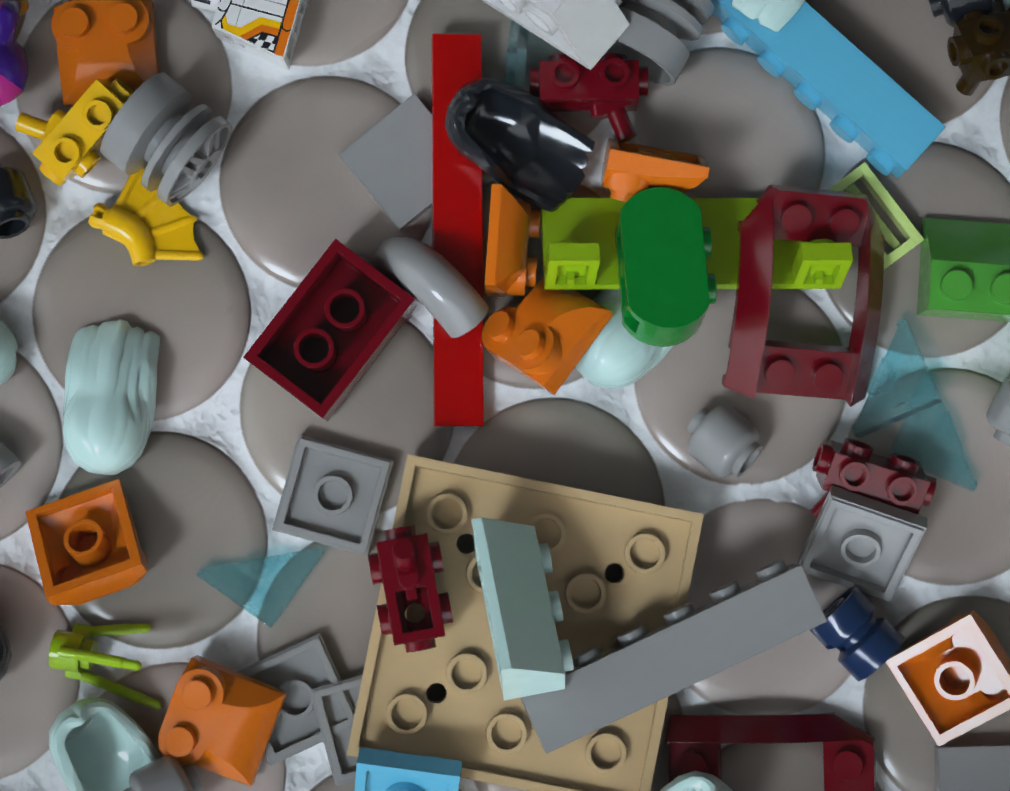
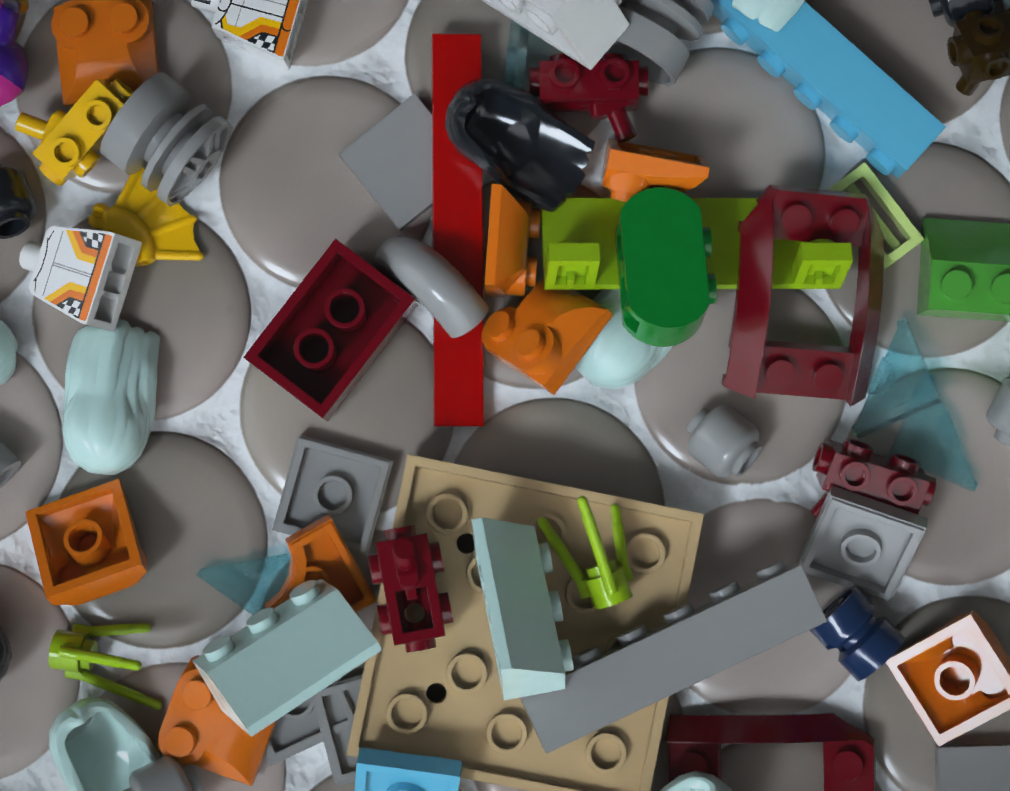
(82, 272): none -> white torso
(285, 655): none -> light aqua slope
(322, 554): none -> orange tile
(606, 580): none -> lime plant

